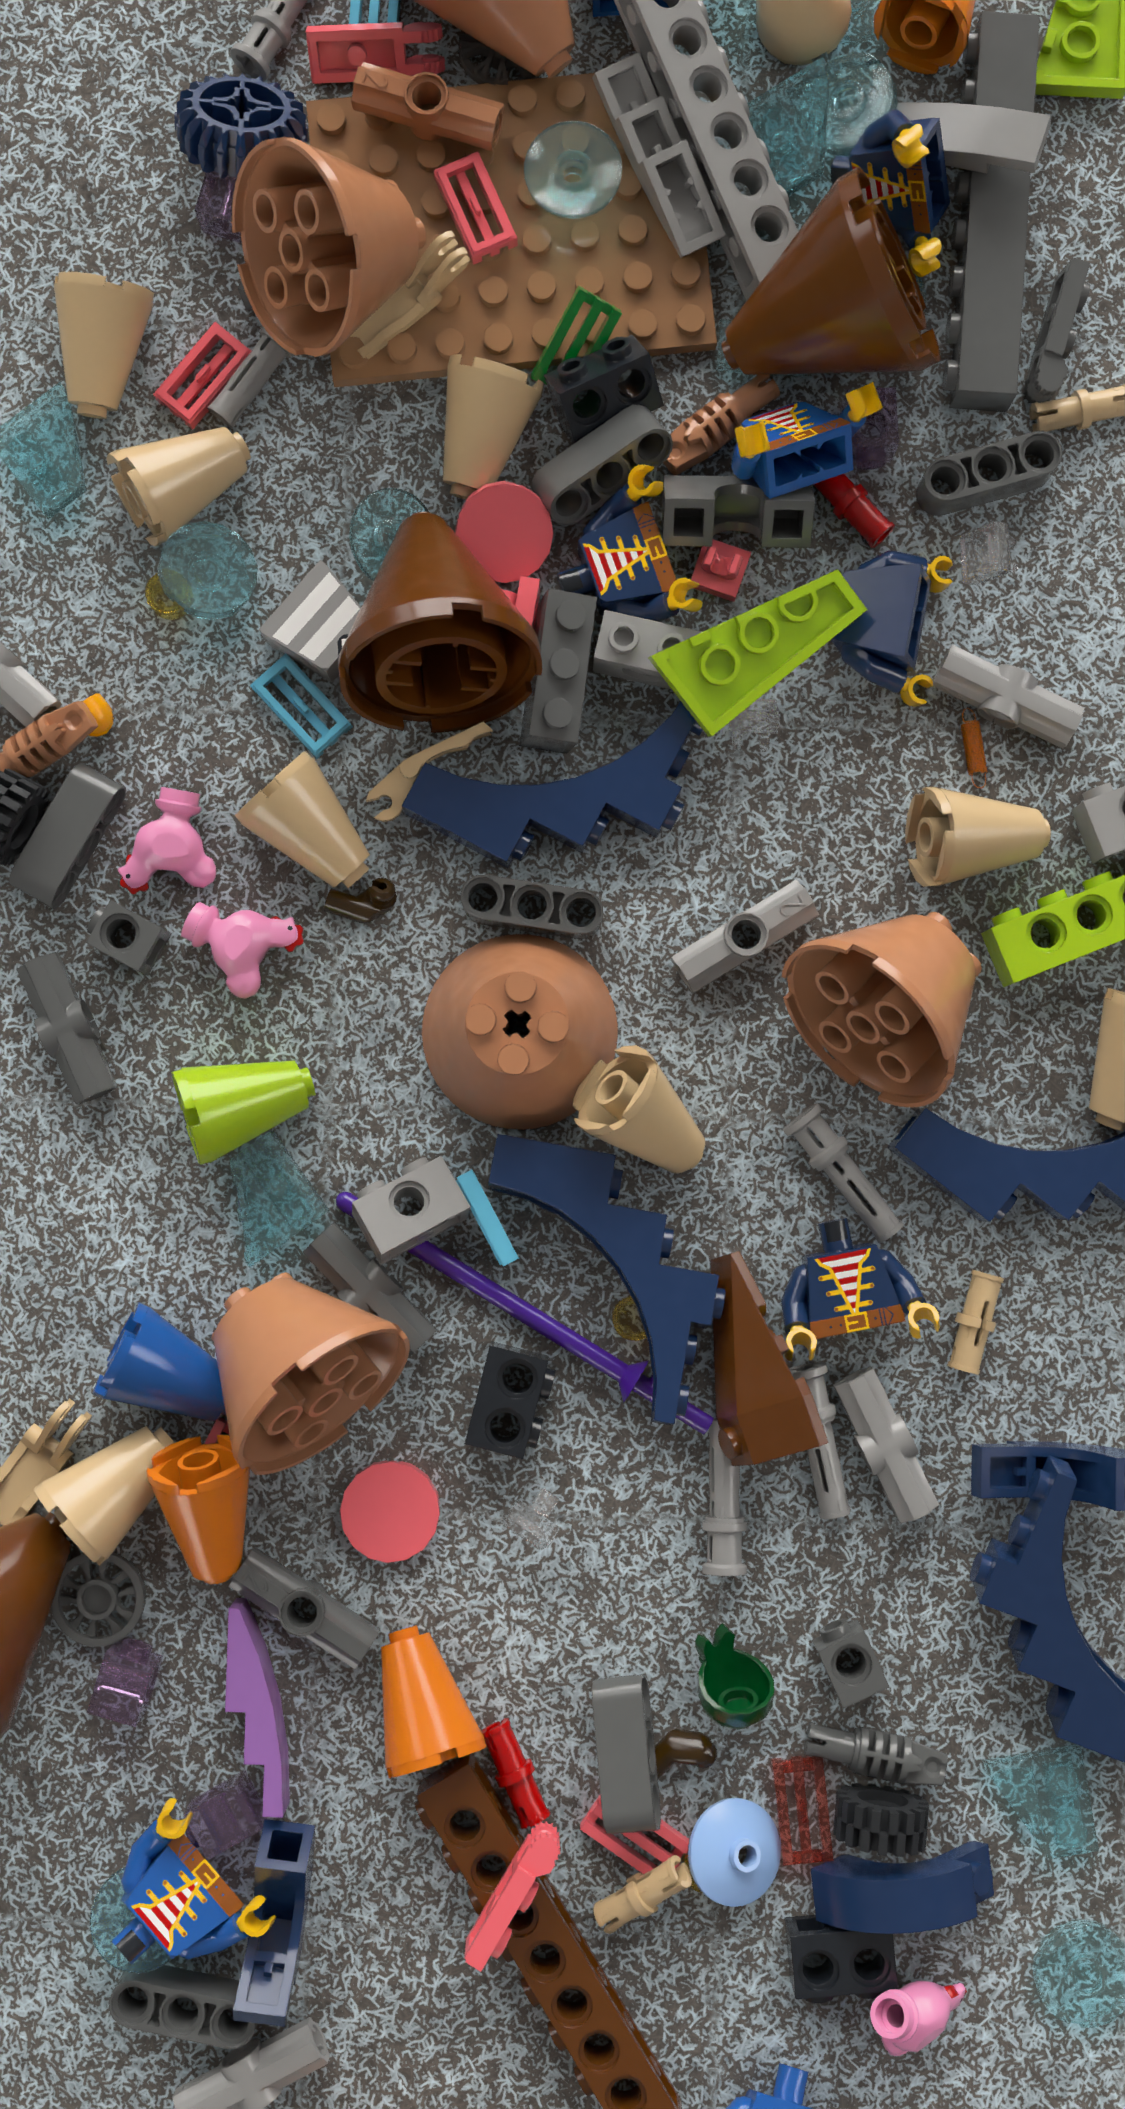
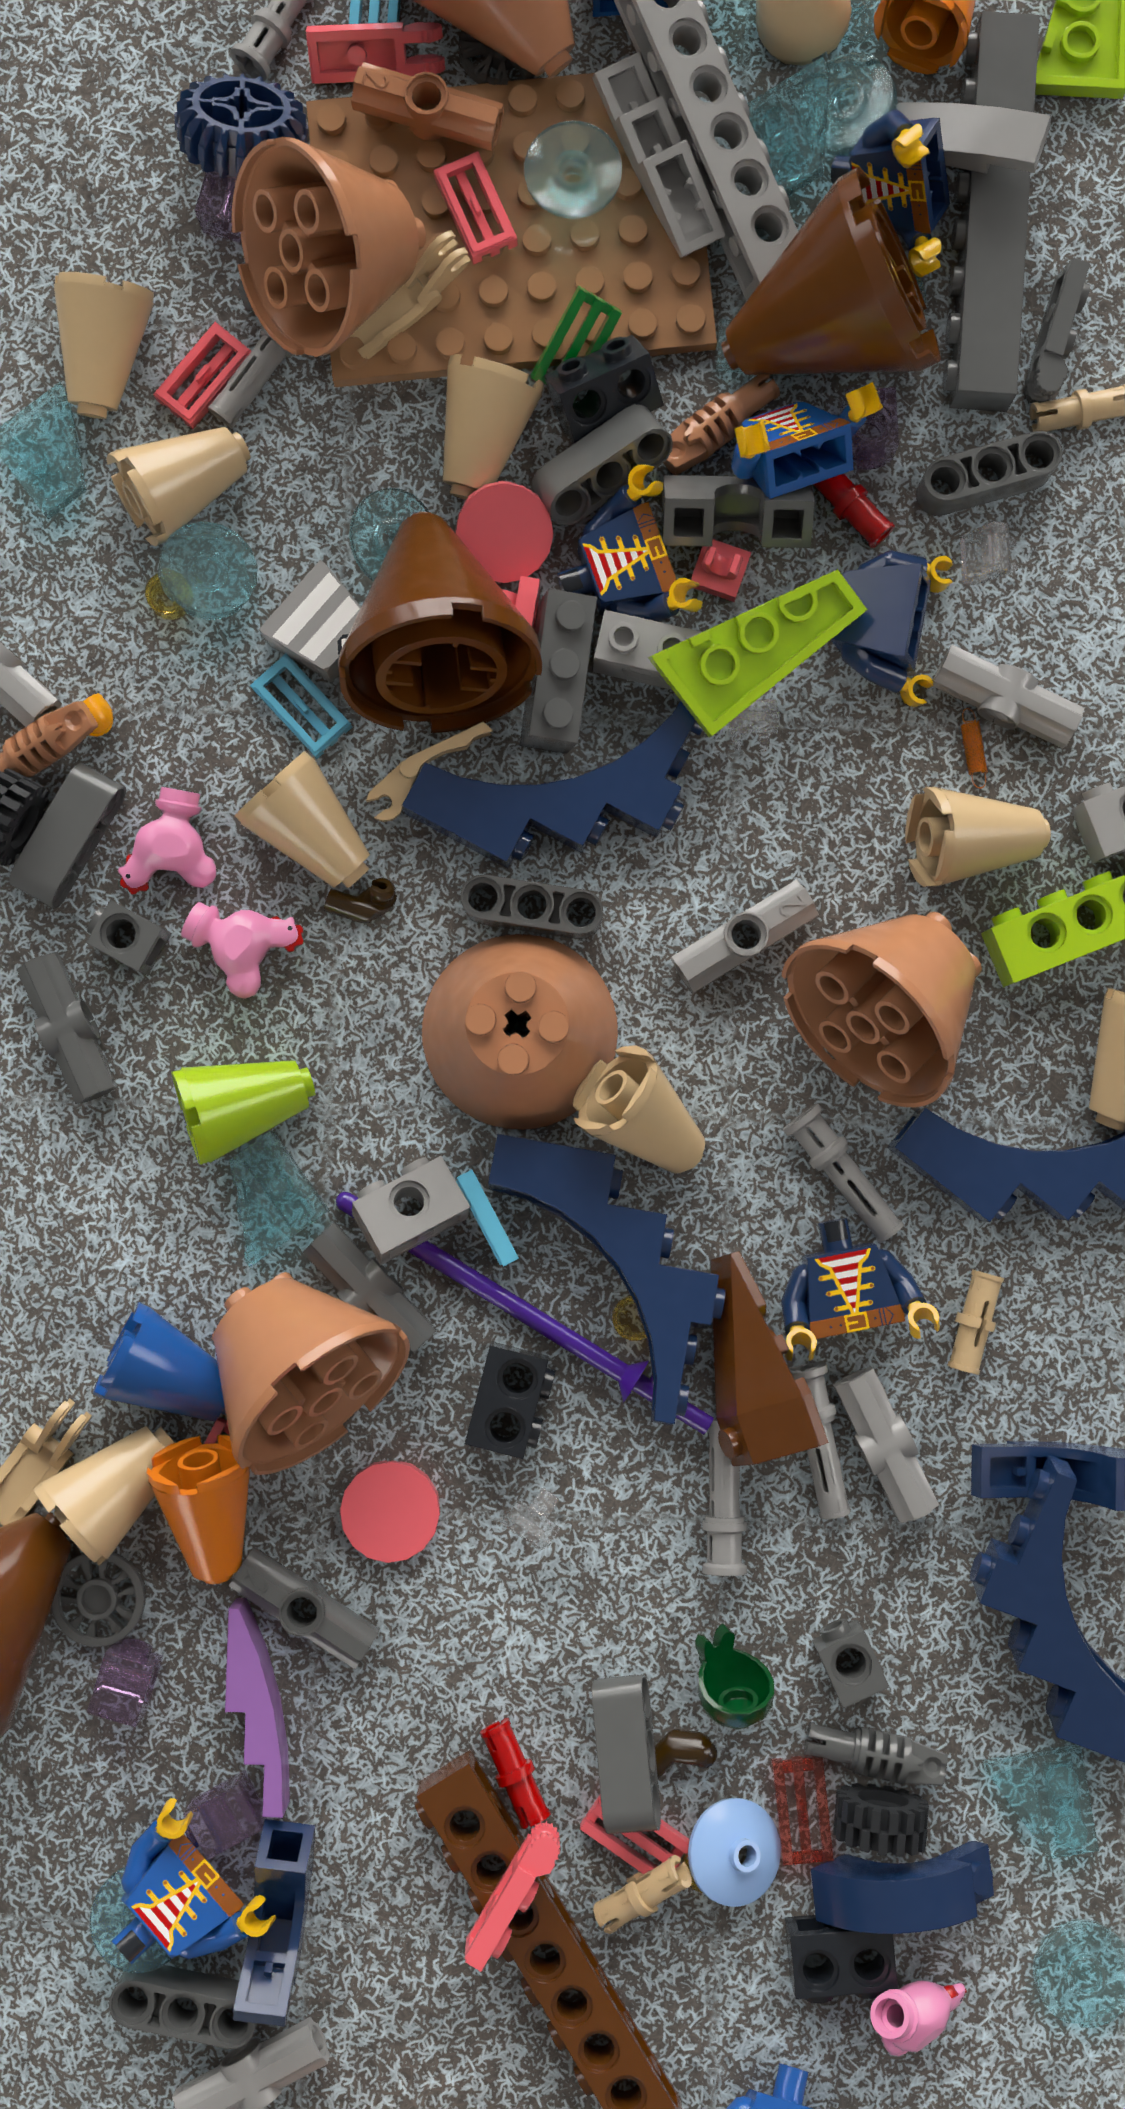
(422, 1706): orange cone -> none

